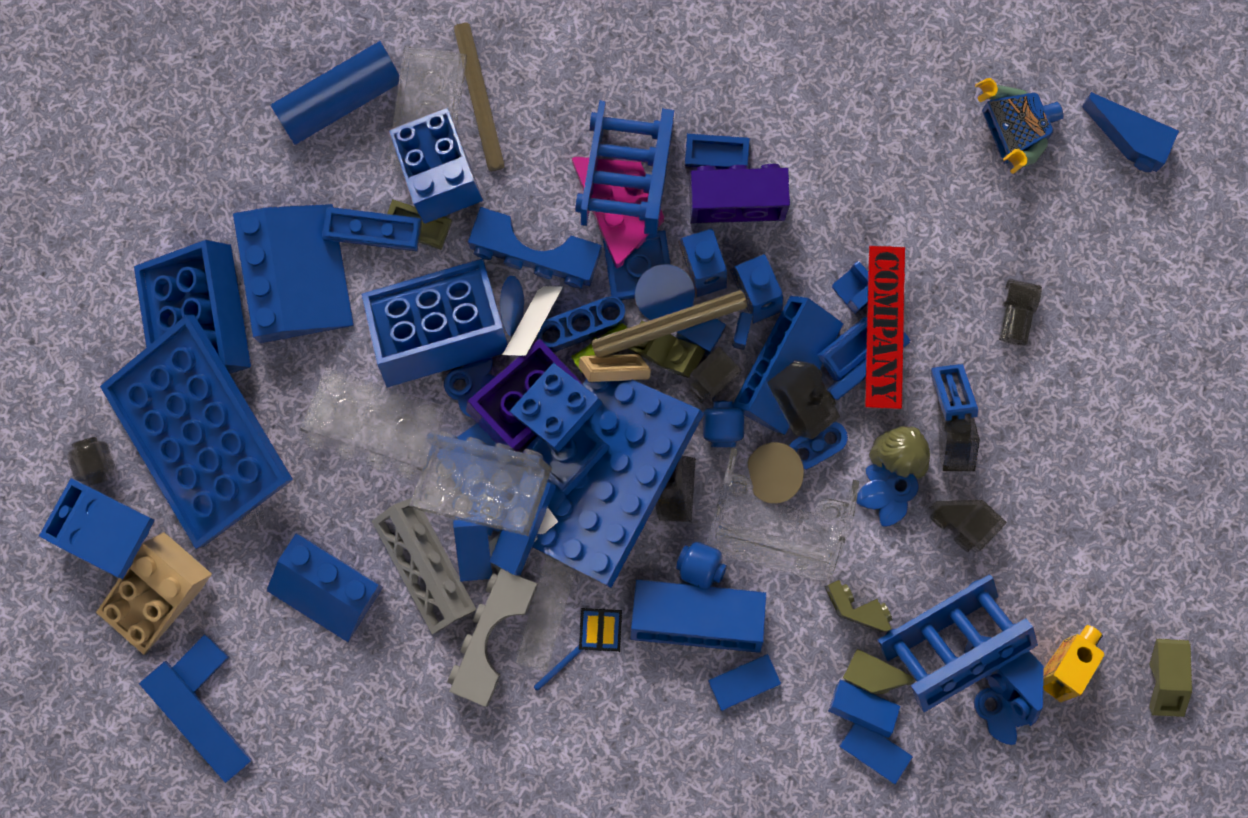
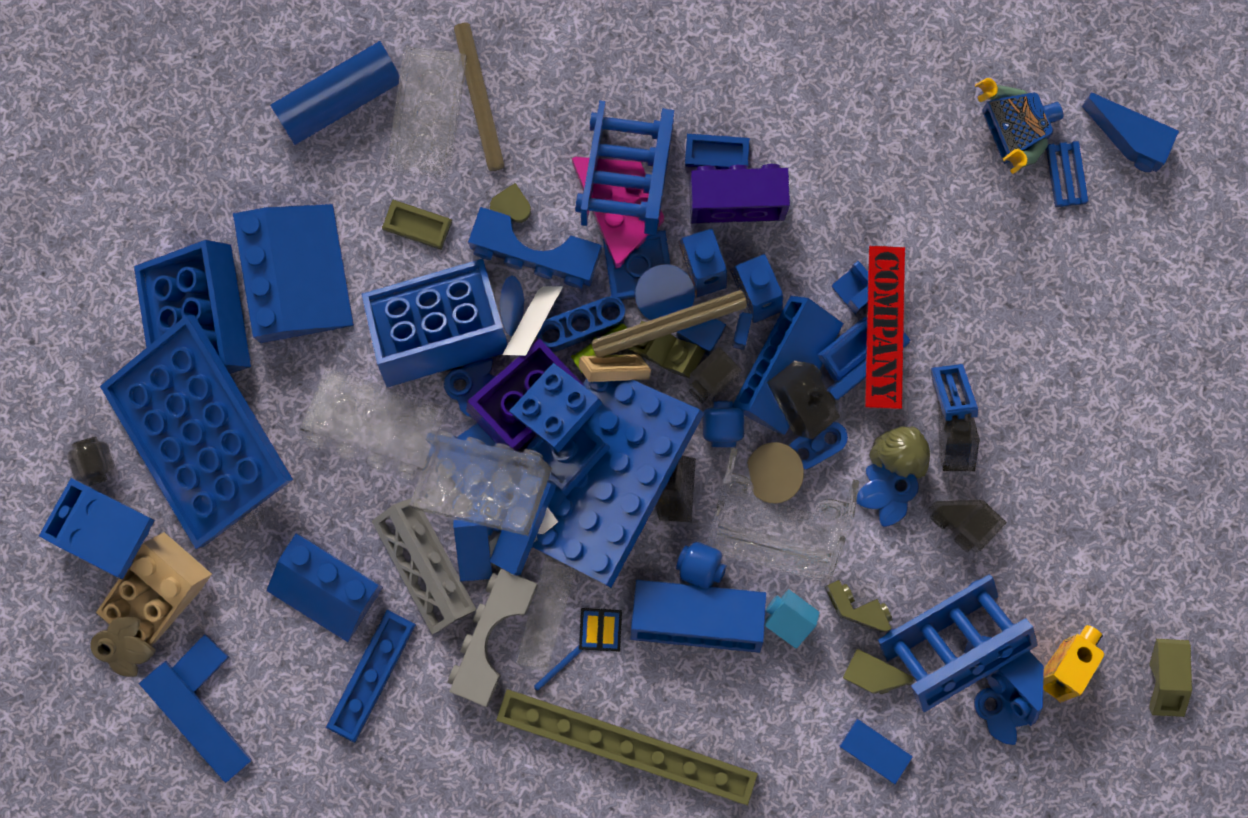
(124, 646): none -> dark tan plate
(371, 676): none -> blue tile
(372, 229): blue tile -> none
(435, 166): blue slope -> none
(512, 203): none -> olive tile
(627, 747): none -> olive plate
(744, 682): blue tile -> none
(791, 618): none -> dark azure brick
(864, 708): blue tile -> none
(1019, 308): clear smoke piece -> none
(1063, 148): none -> blue tile

